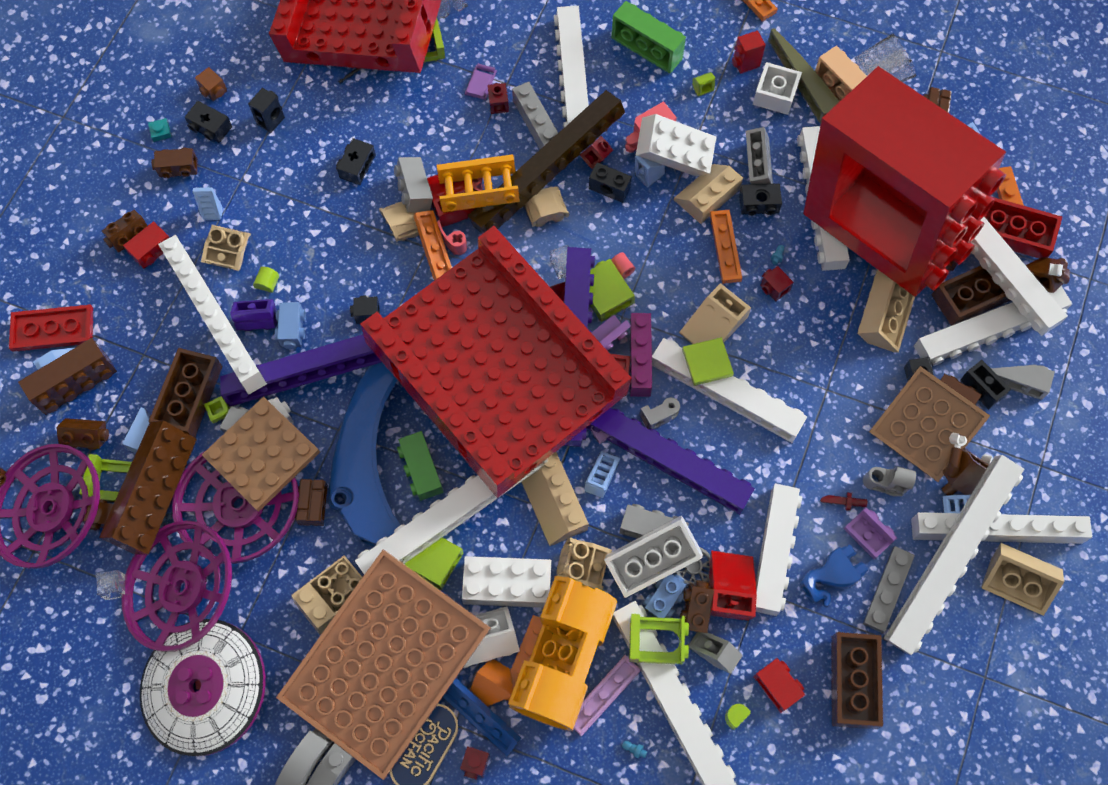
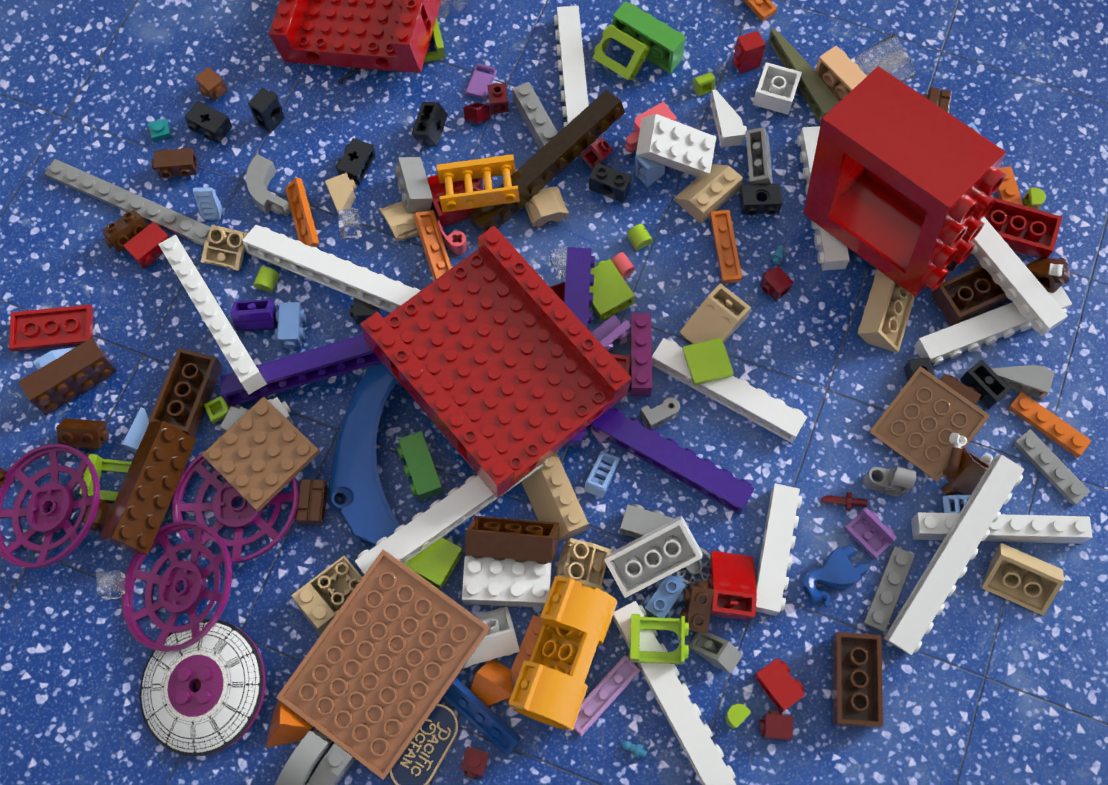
(128, 201): none -> light grey plate
(257, 179): none -> light grey arch
(286, 726): none -> orange slope
(301, 213): none -> orange plate
(327, 269): none -> white brick
(341, 191): none -> tan slope
(350, 223): none -> clear brick
(429, 124): none -> black brick
(476, 112): none -> dark red slope
(512, 539): none -> reddish brown brick
(639, 237): none -> lime brick
(641, 51): none -> lime panel
(727, 122): none -> white slope
(776, 726): none -> dark red brick
(1034, 198): none -> lime brick
(1049, 424): none -> orange plate
(1051, 467): none -> light grey plate

